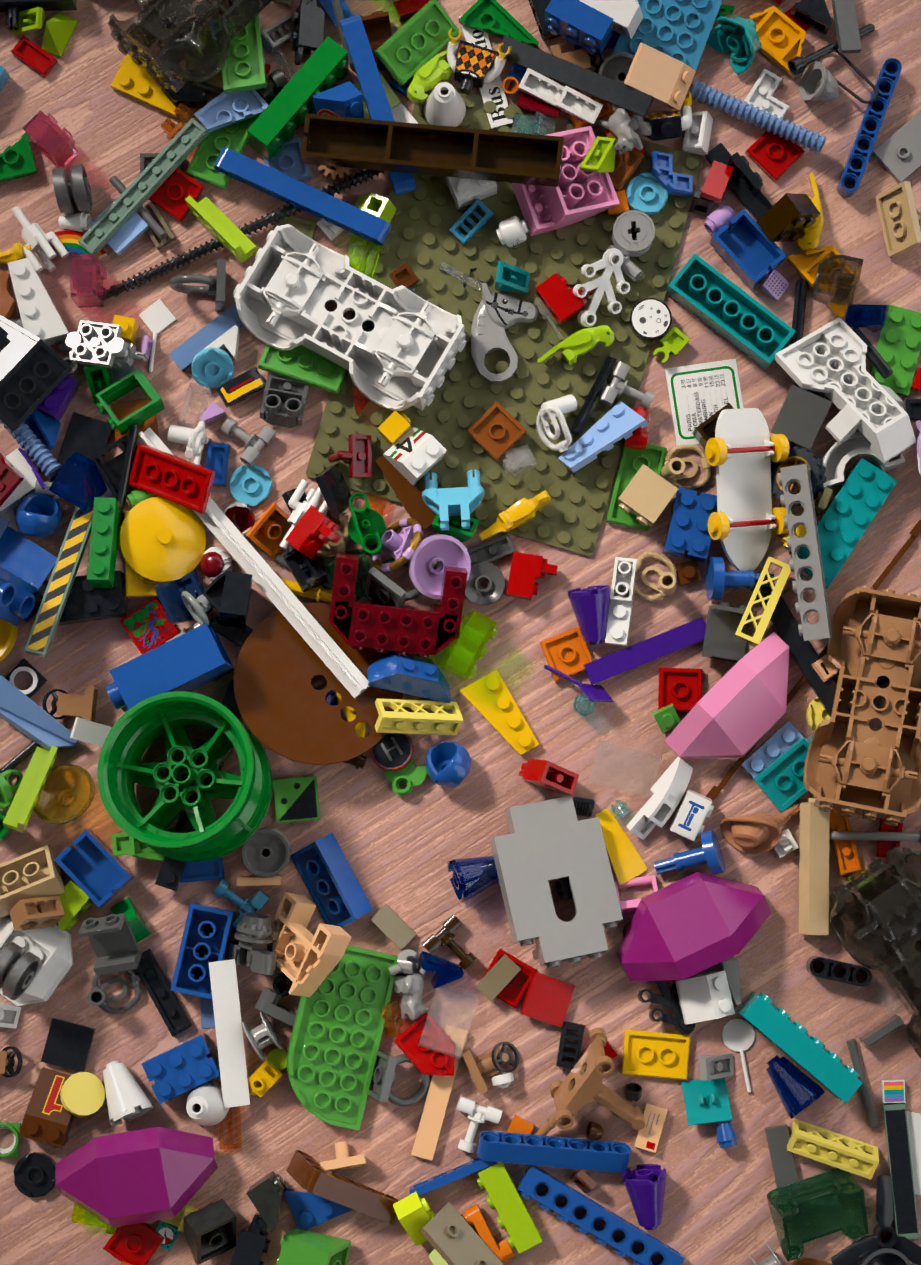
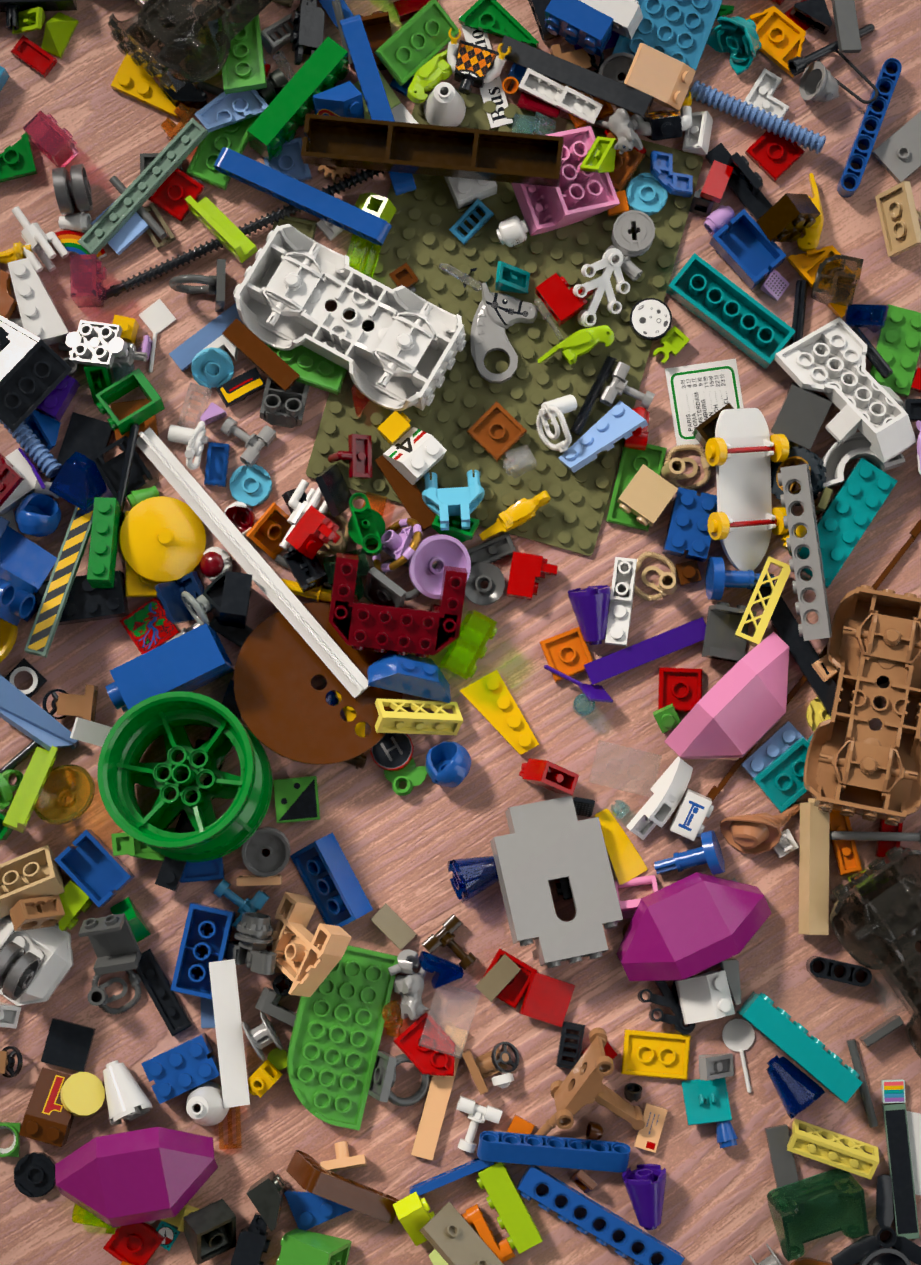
(171, 478): red tile -> none
(260, 355): none -> reddish brown tile

